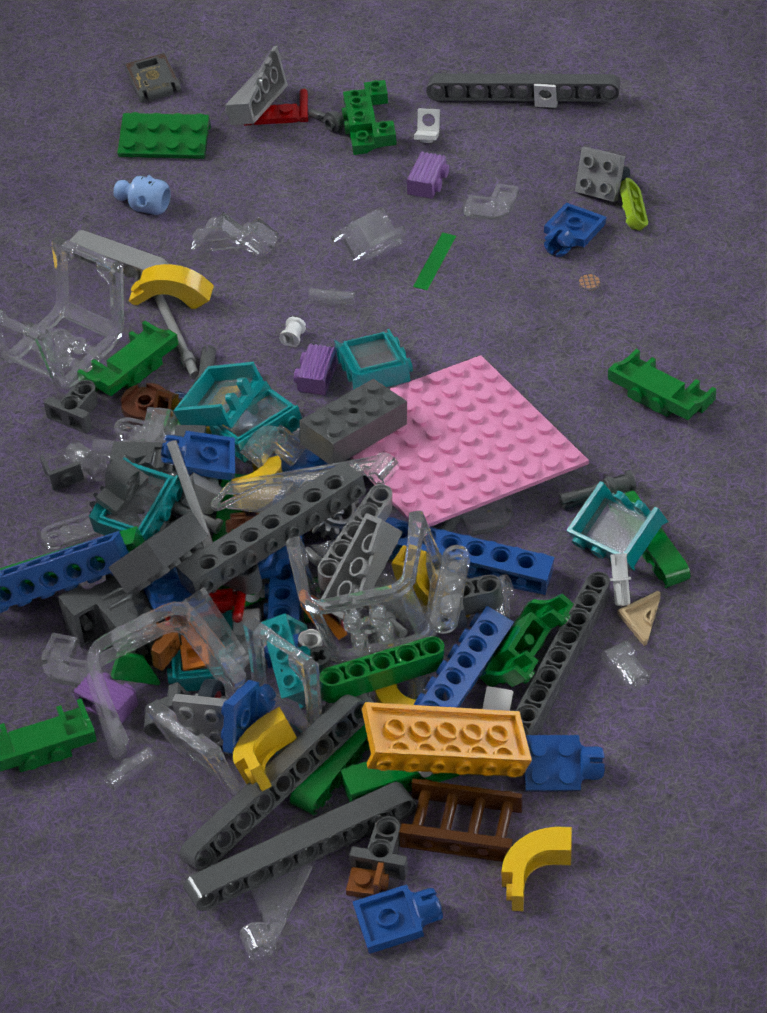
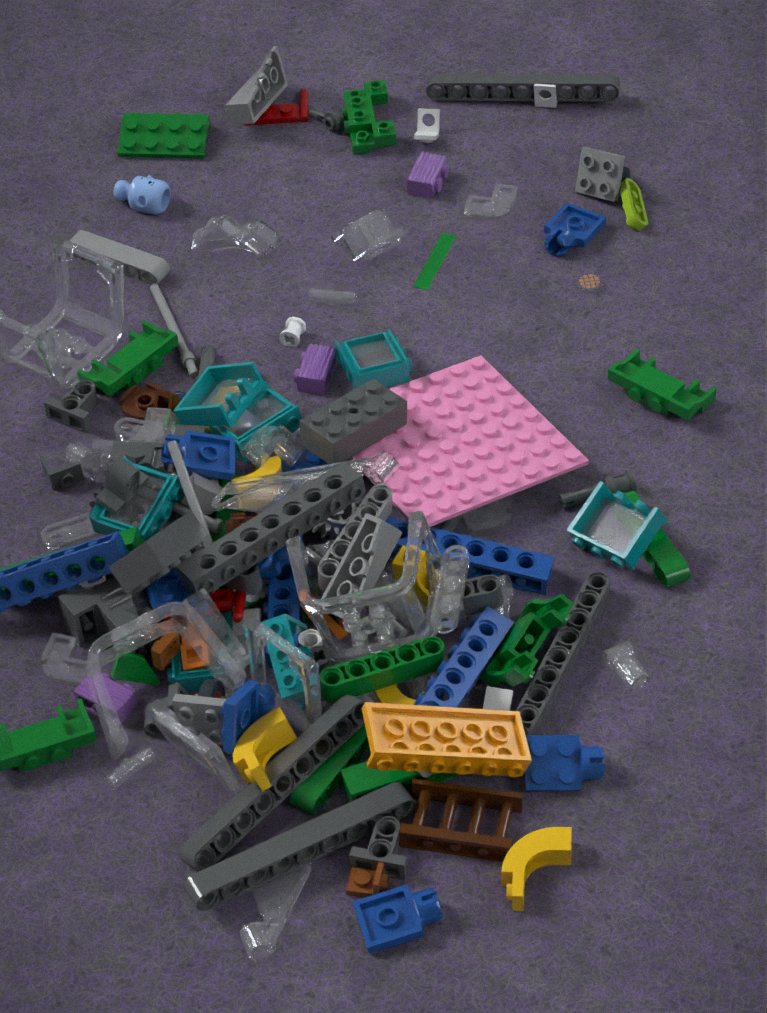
(152, 76): dark grey container -> none
(173, 281): yellow arch -> none
(620, 579): white axle -> none
(641, 615): tan tile -> none

